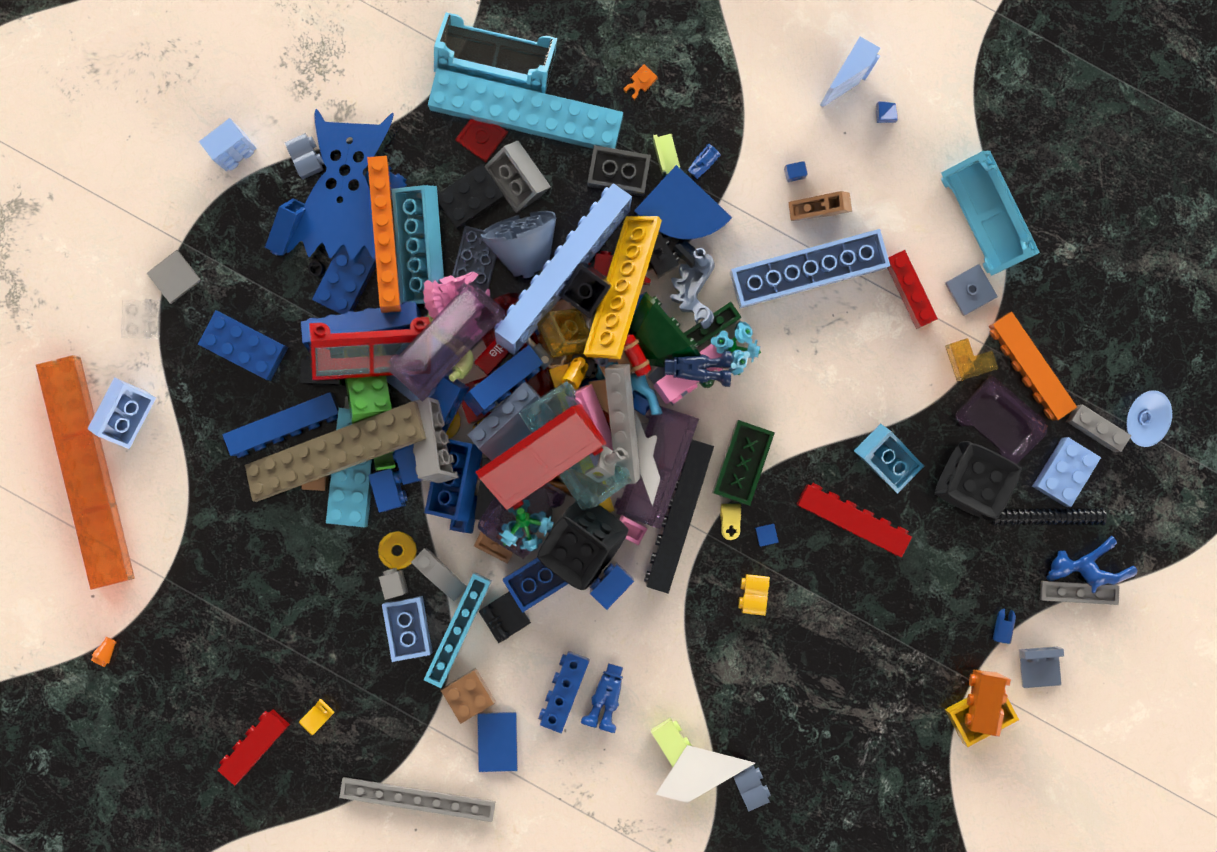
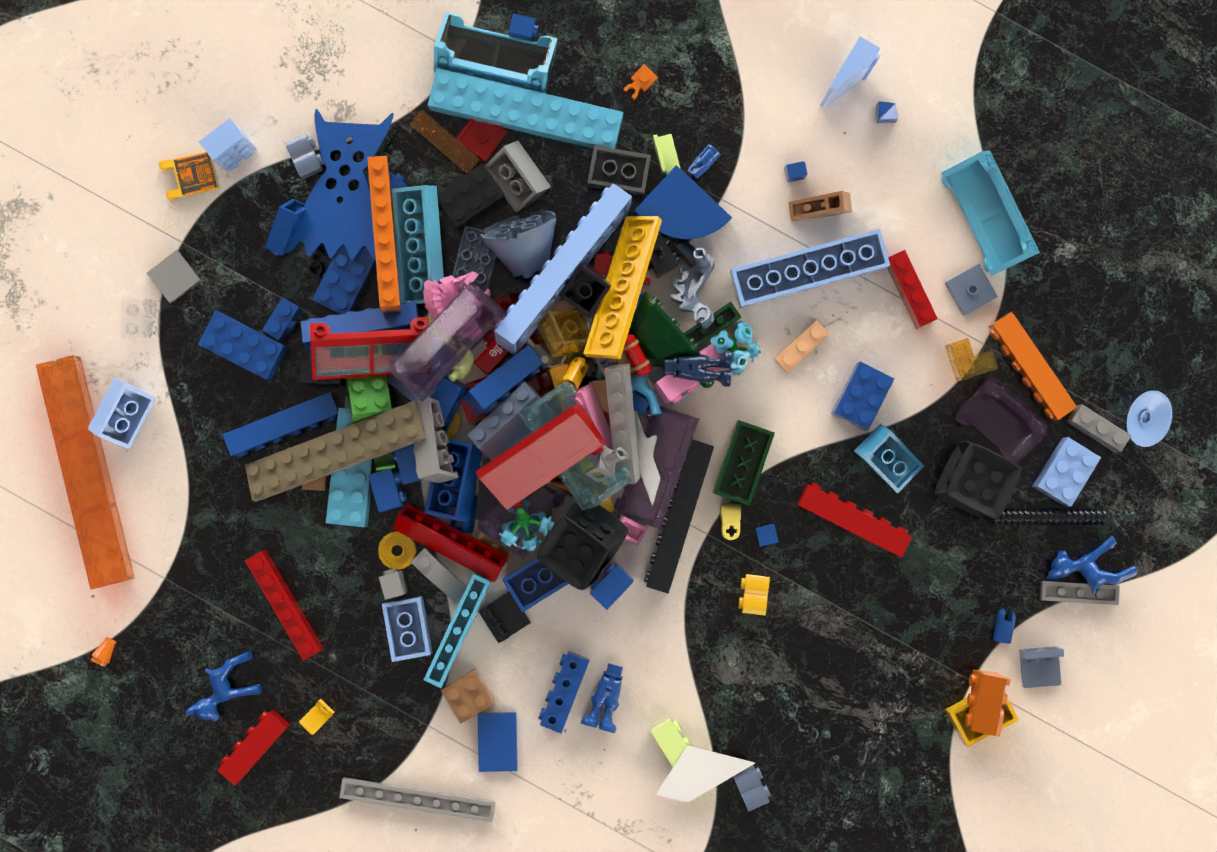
(193, 175): none -> flag
(207, 708): none -> blue animal
(282, 320): none -> blue brick
(284, 604): none -> red brick
(445, 142): none -> clear orange plate
(450, 542): none -> red brick
(523, 27): none -> blue brick
(801, 346): none -> light nougat plate
(862, 396): none -> blue brick

